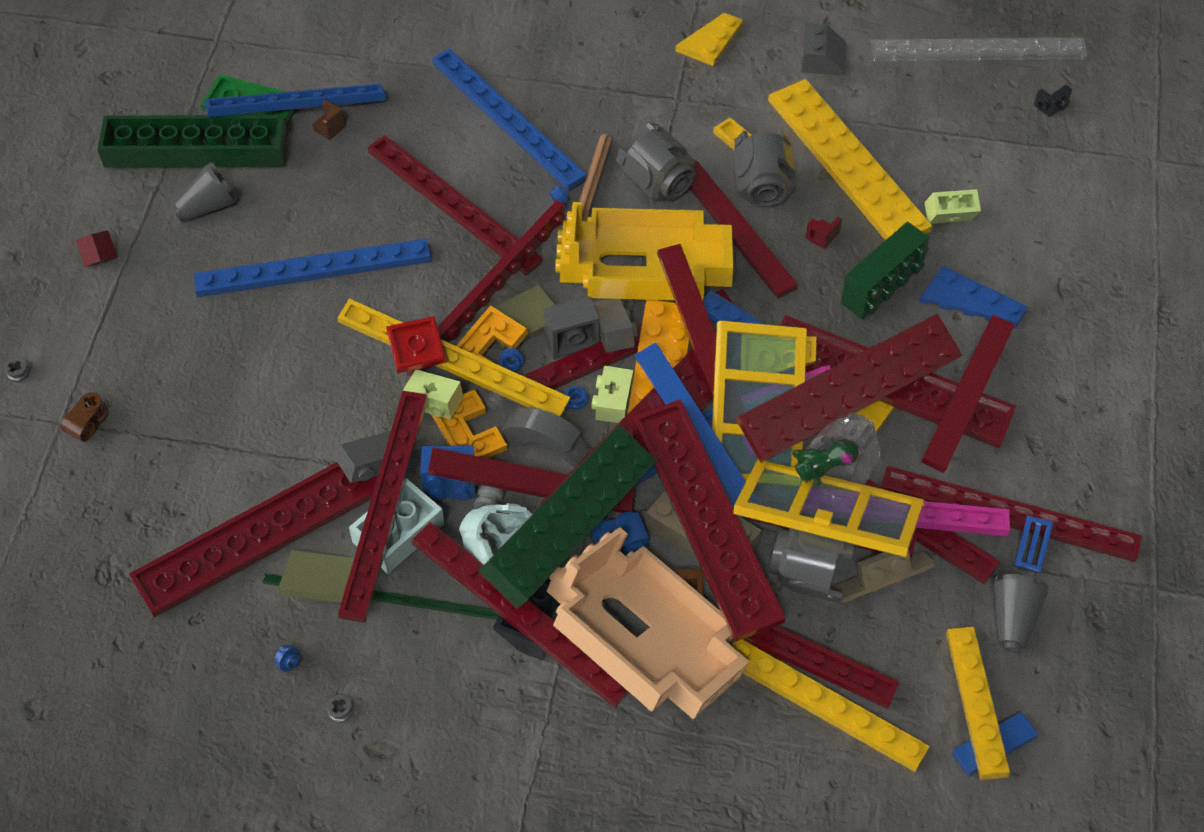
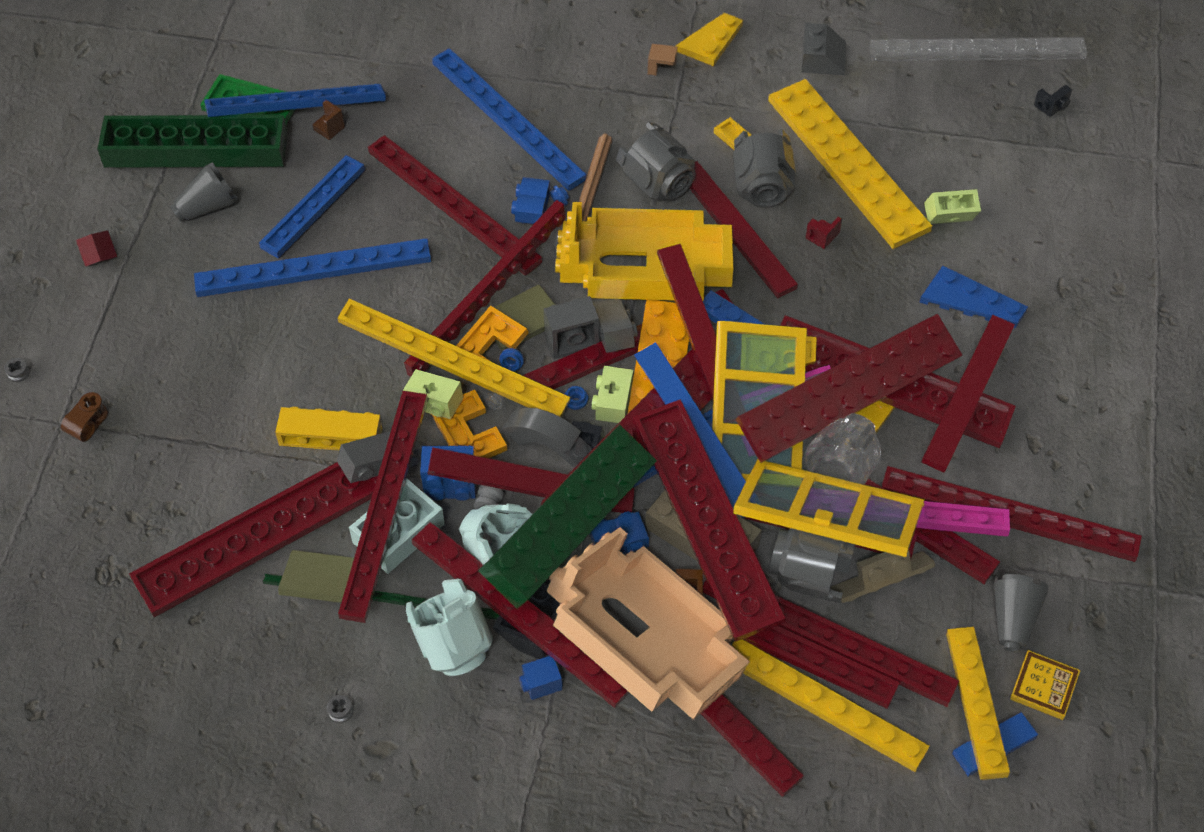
(287, 658): blue plate -> none
(311, 206): none -> blue plate
(324, 428): none -> yellow brick
(416, 344): red tile -> none
(451, 629): none -> light aqua piece
(531, 200): none -> blue brick
(541, 678): none -> blue brick
(589, 433): none -> black bracket
(661, 55): none -> medium nougat panel
(752, 745): none -> dark red plate
(817, 463): dark green animal -> none
(866, 652): none -> dark red plate
(885, 270): dark green brick -> none
(1028, 565): blue tile -> none
(1045, 685): none -> tile

